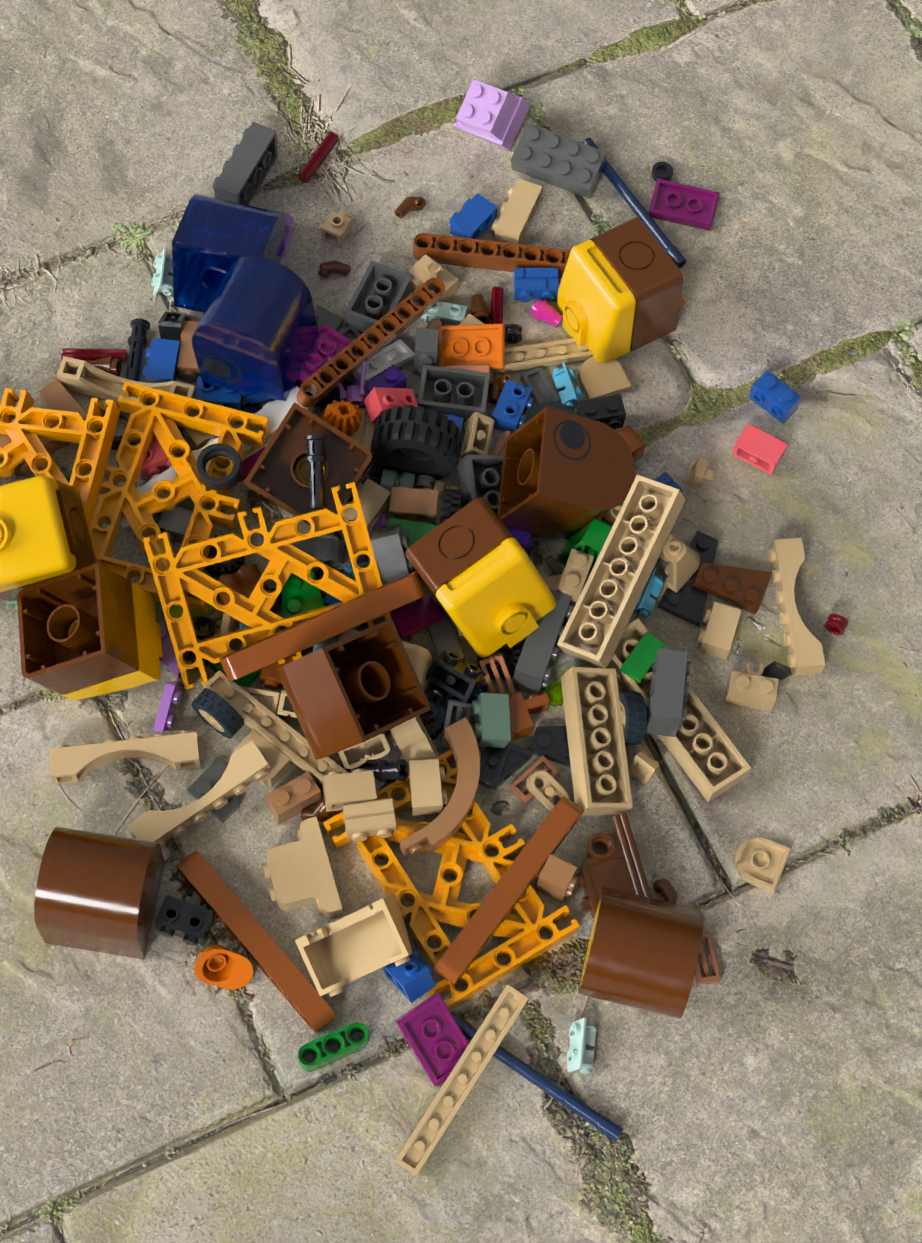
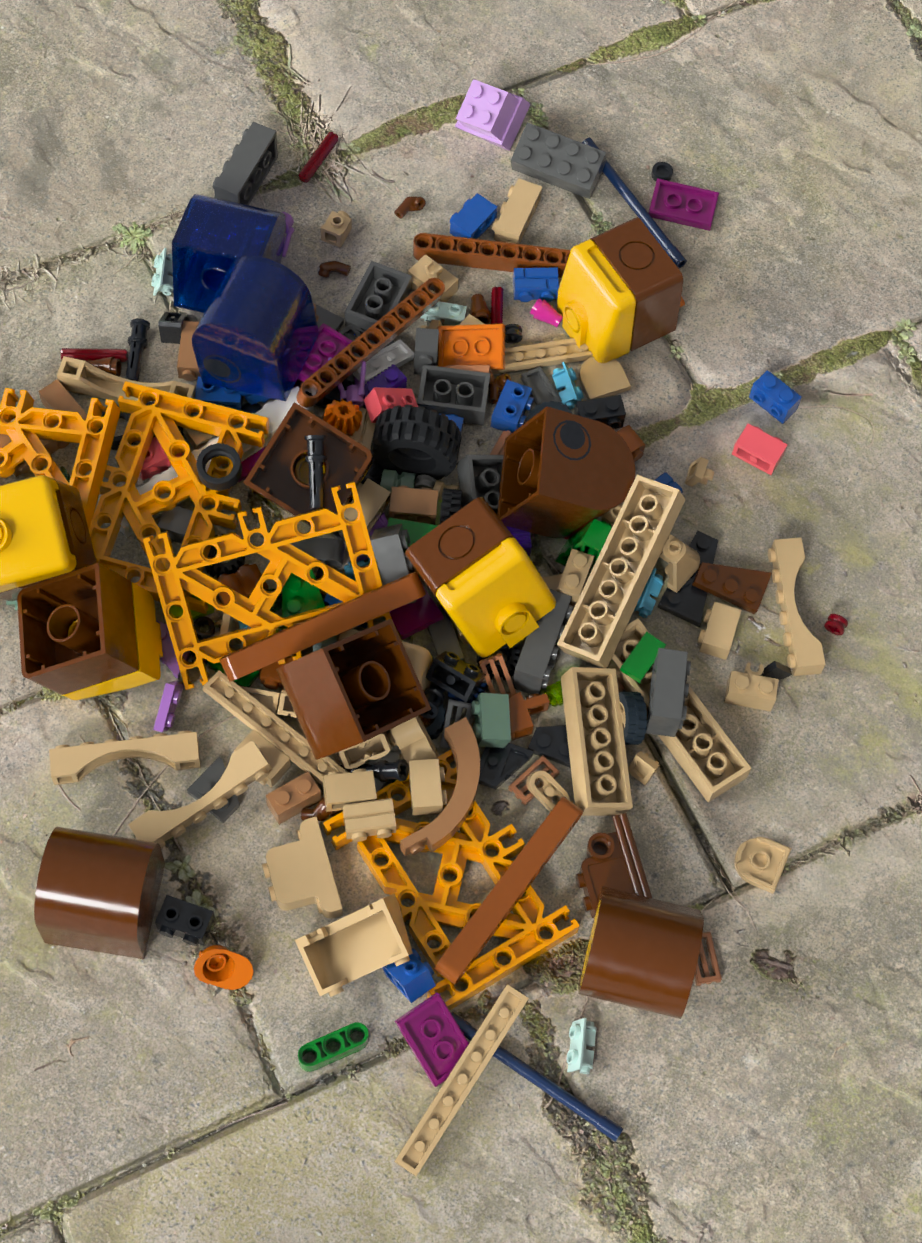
(162, 361): blue brick -> none
(218, 713): black wheel -> none
(256, 941): dark orange beam -> none
(476, 435): tan brick -> none
(557, 879): medium nougat brick -> none
(666, 889): reddish brown arm -> none

